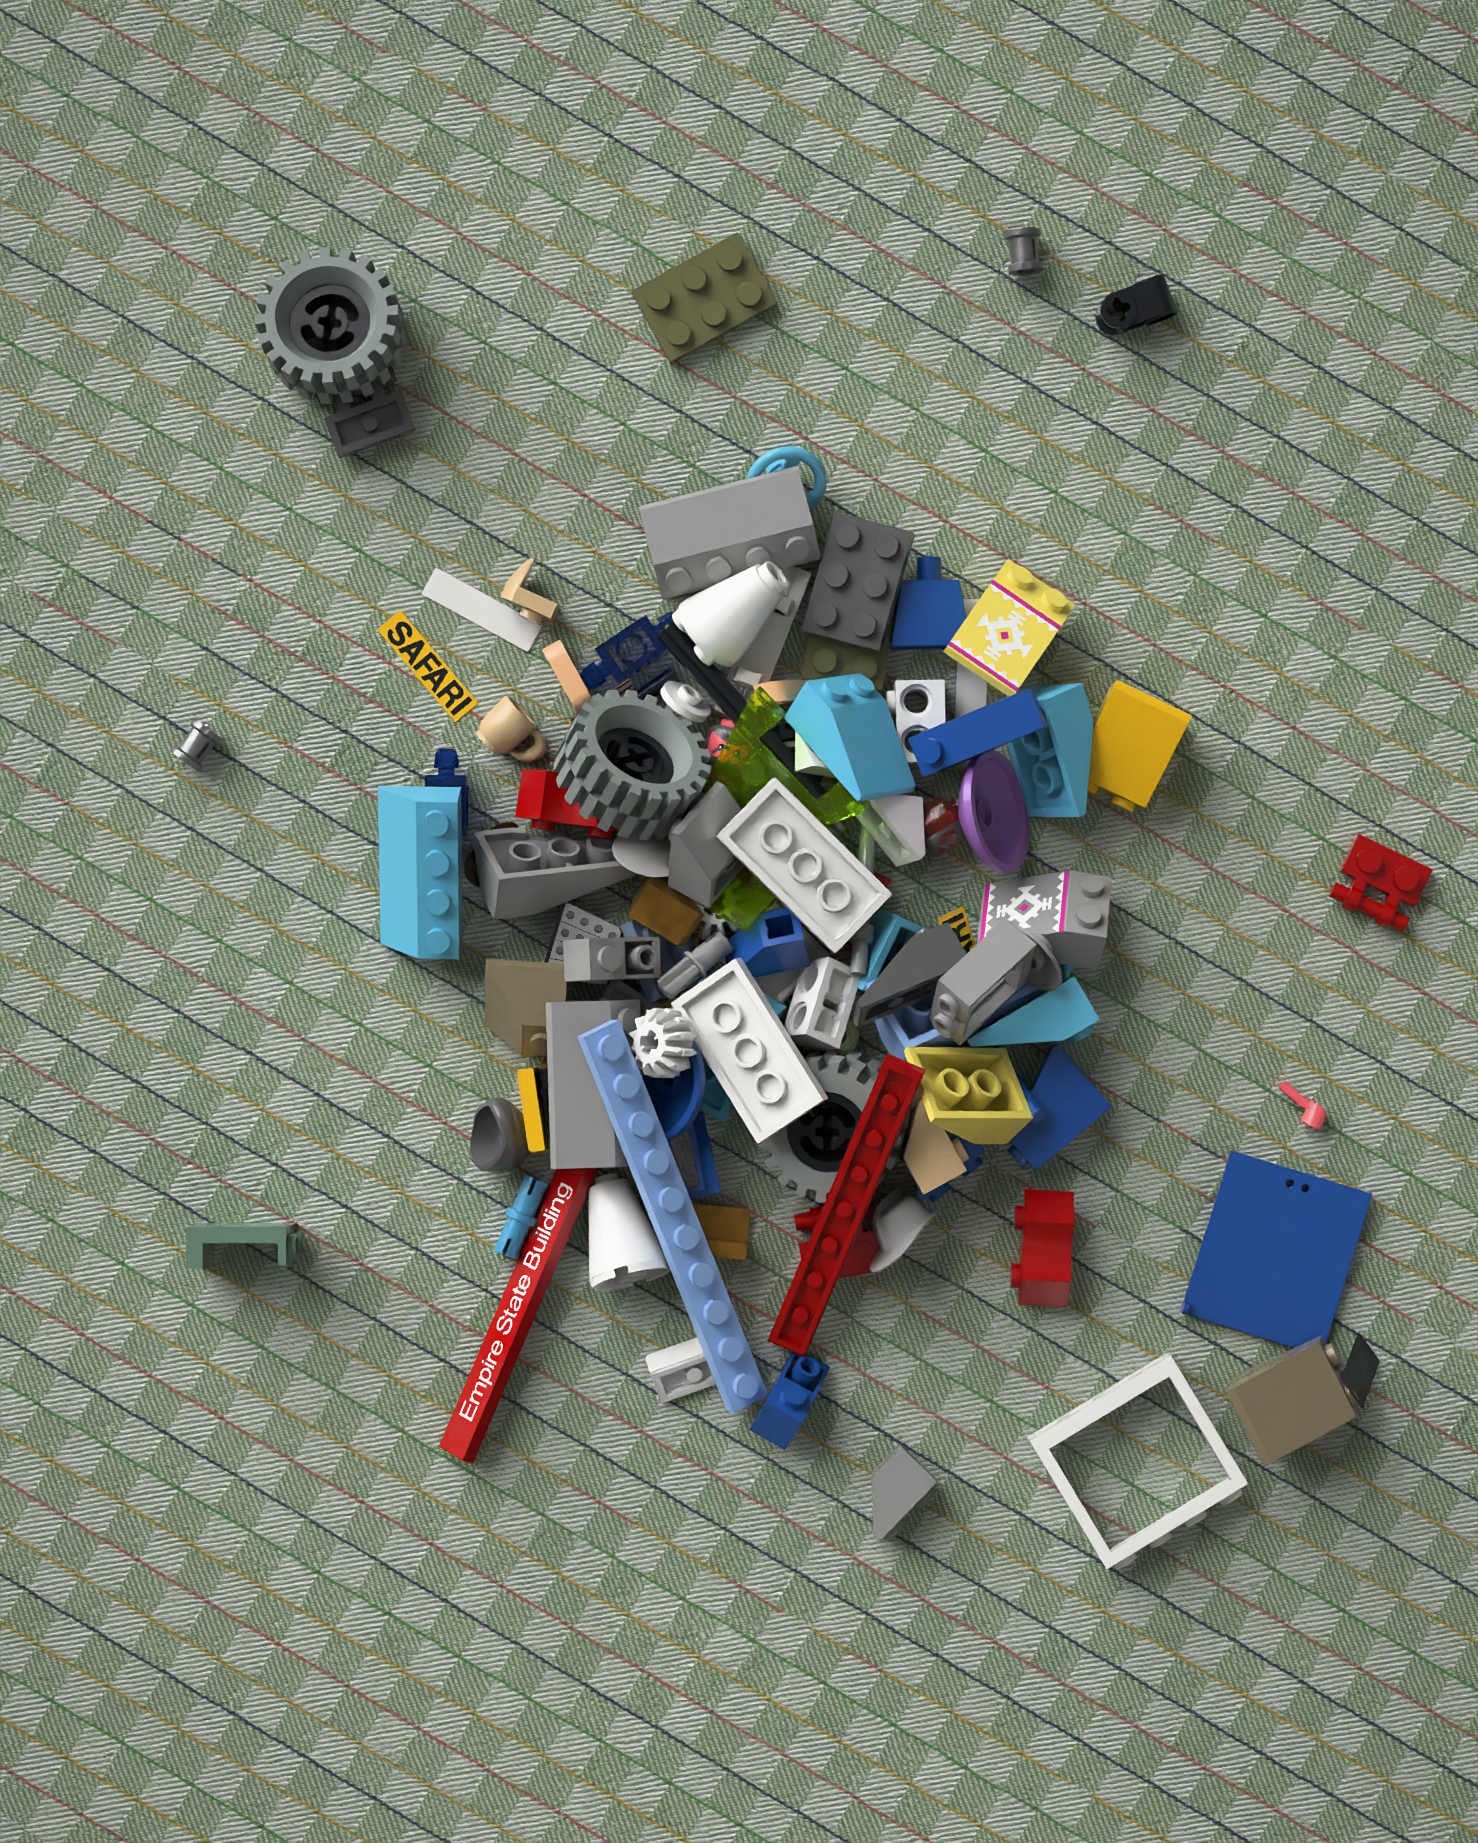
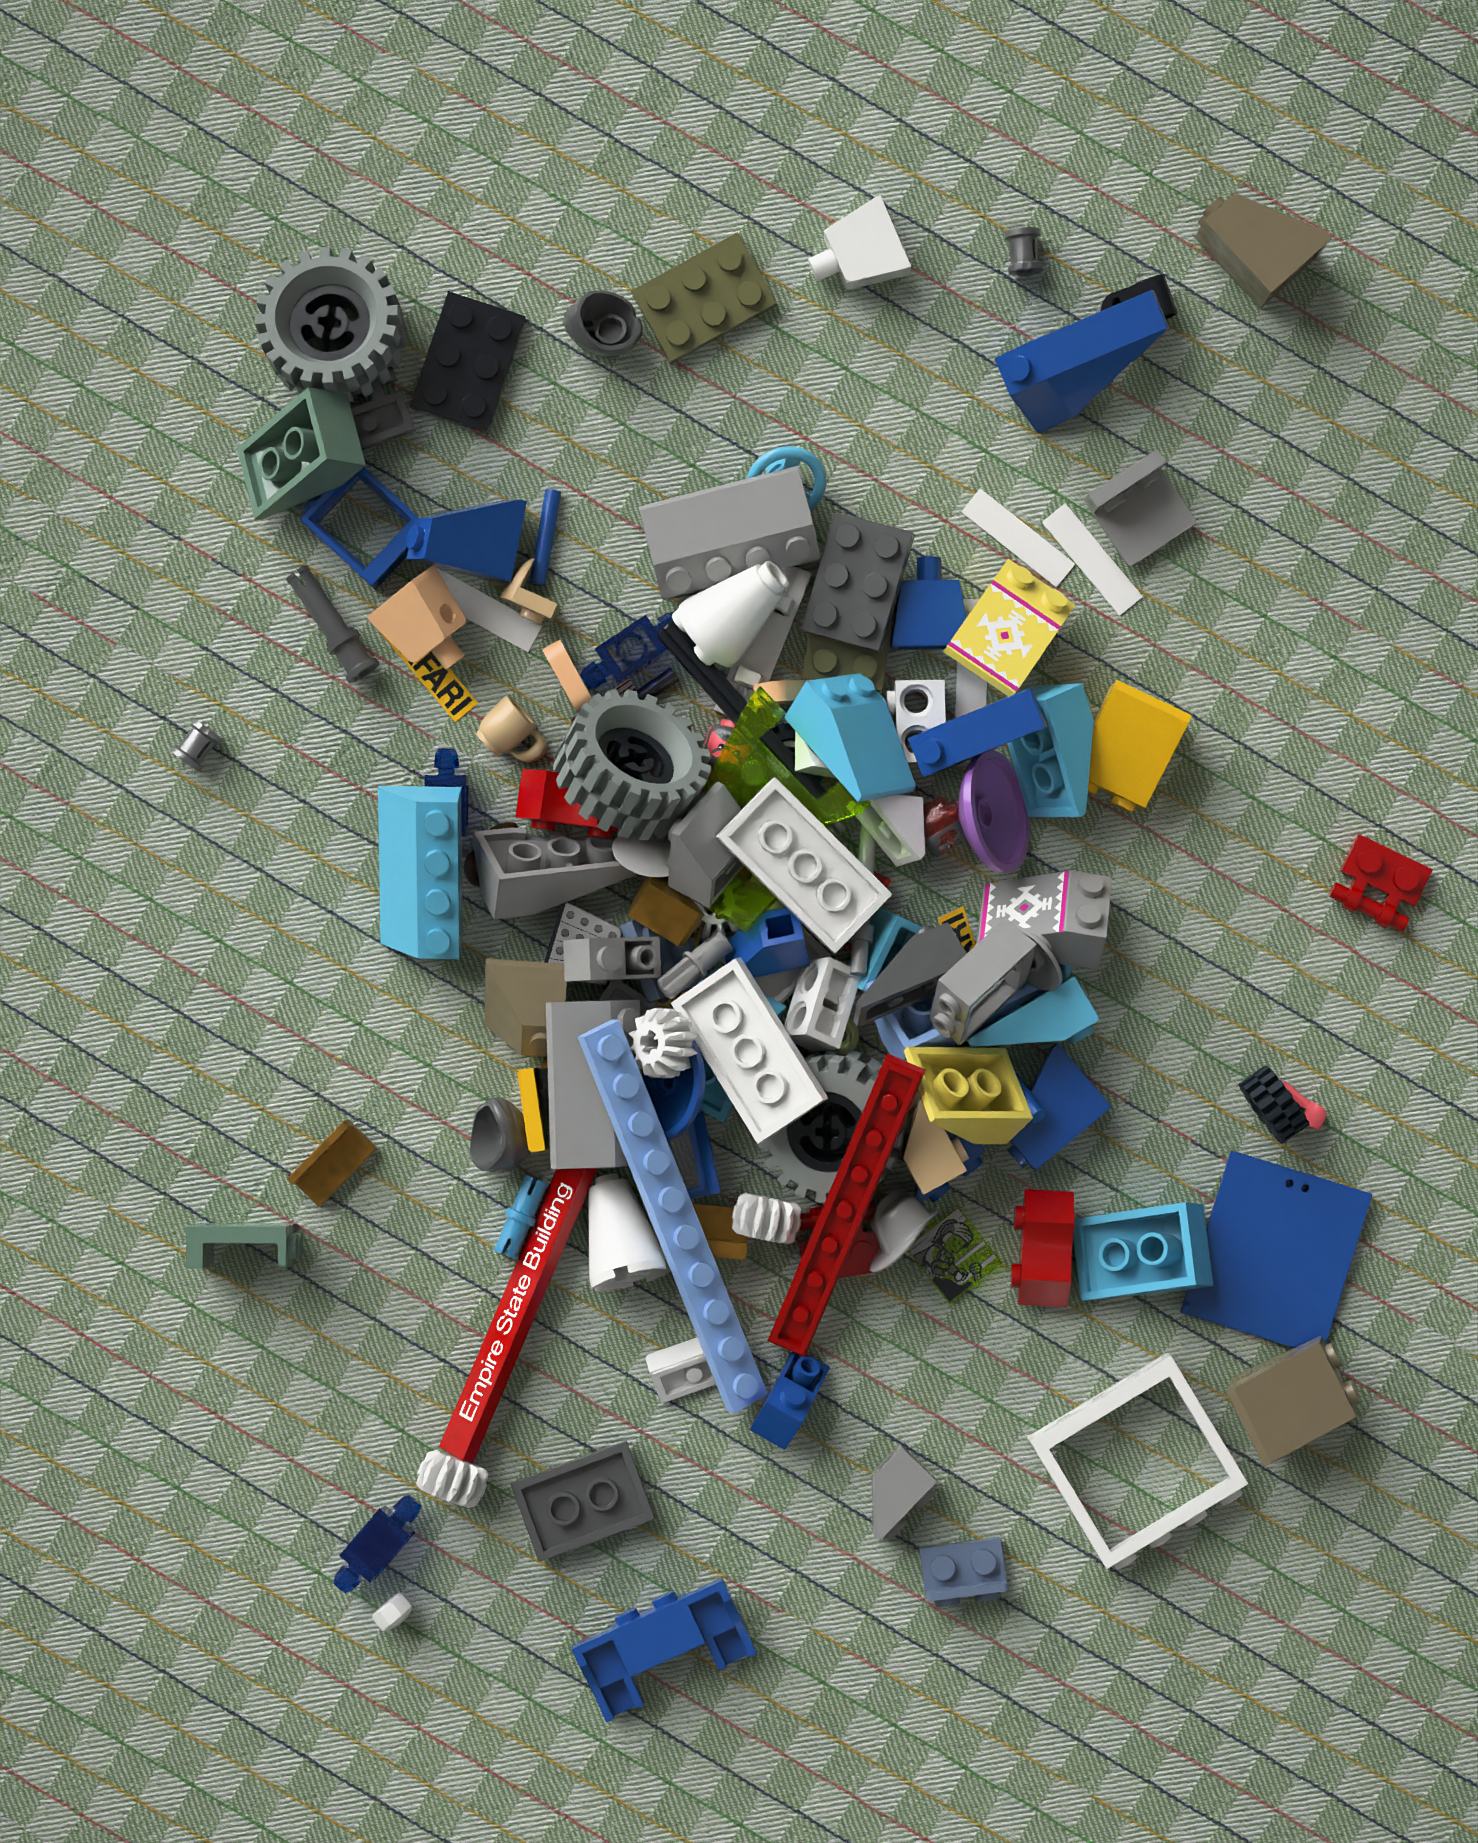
(301, 452): none -> sand green slope
(332, 1162): none -> pearl gold panel
(342, 641): none -> dark grey pin
(377, 1543): none -> clear blue piece
(390, 557): none -> blue window
(393, 1612): none -> white tile
(422, 619): none -> light nougat torso
(452, 1479): none -> white gear
(468, 362): none -> black plate
(470, 540): none -> blue slope
(545, 537): none -> blue piece
(582, 1500): none -> dark grey plate
(603, 324): none -> dark grey hair
(658, 1635): none -> blue bracket
(685, 701): white piece -> none
(766, 1218): none -> white gear
(862, 248): none -> white torso
(954, 1255): none -> piece
(963, 1571): none -> sand blue bracket
(1018, 537): none -> white sticker
(1067, 368): none -> blue wedge
(1092, 559): none -> white sticker
(1140, 509): none -> light grey bracket
(1142, 1252): none -> medium azure slope
(1258, 244): none -> dark tan slope
(1273, 1104): none -> black bush
(1360, 1369): black sticker -> none

